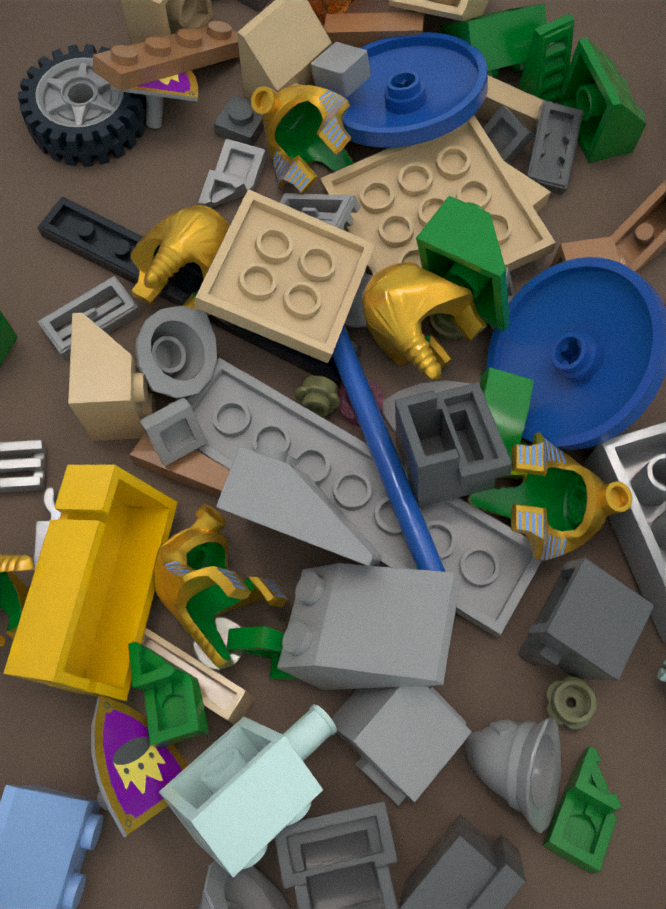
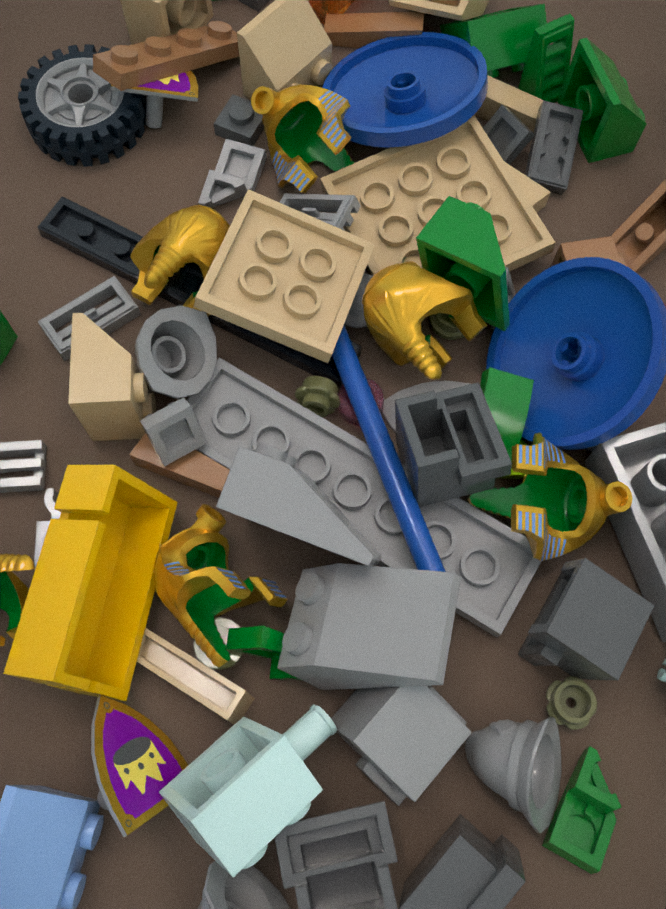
(171, 697): green slope -> none
(341, 68): light grey piece -> none

